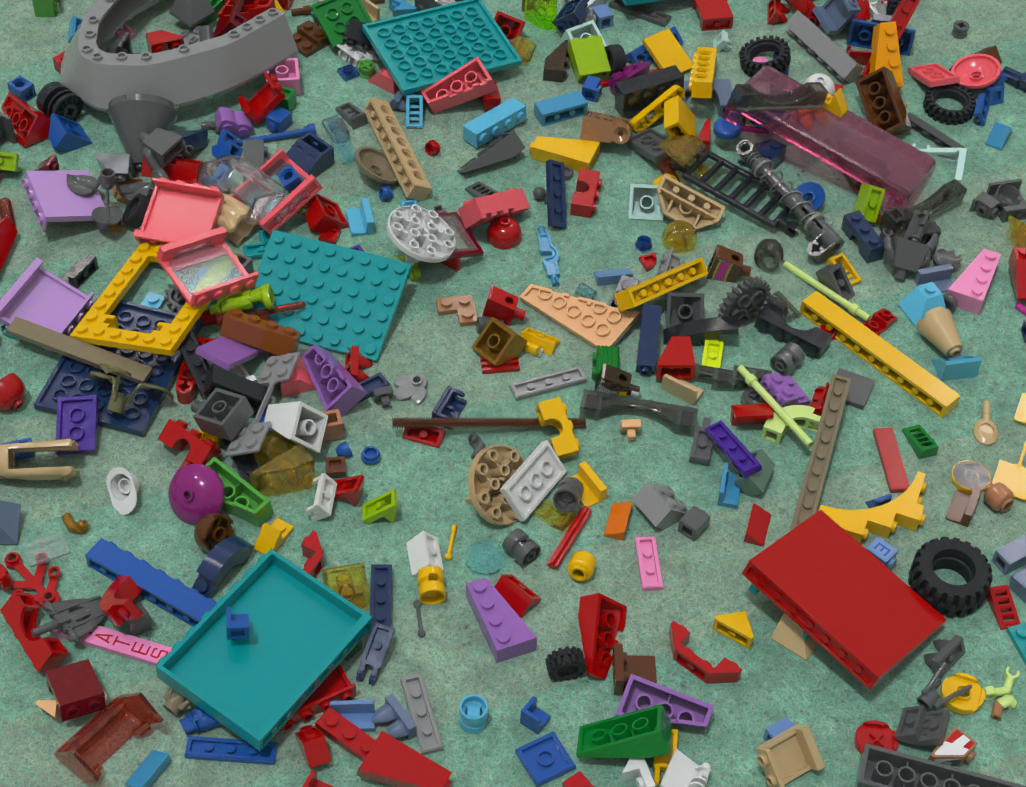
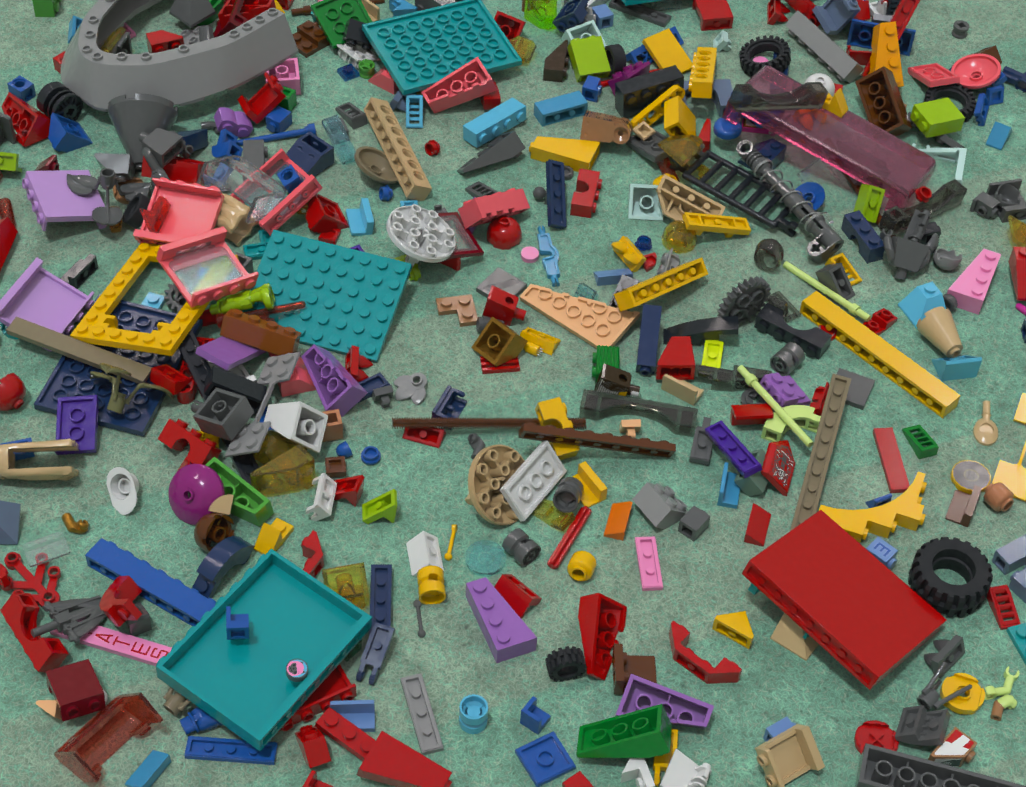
(113, 39): none -> clear yellow tile
(156, 217): none -> clear red slope
(169, 378): none -> red slope
(222, 504): none -> tan tile
(296, 670): none -> tile
(393, 710): sand blue tile -> none
(501, 280): none -> tile
(529, 254): none -> bright pink tile
(548, 383): light grey tile -> none
(595, 440): none -> reddish brown plate
(628, 253): none -> yellow tile
(643, 130): none -> tan slope
(683, 307): dark grey slope -> none
(716, 223): none -> yellow hinge
(726, 265): reddish brown torso -> none
(779, 465): none -> red tile
(923, 194): none -> red plate
(937, 117): none -> lime brick
(939, 275): sand blue panel -> none

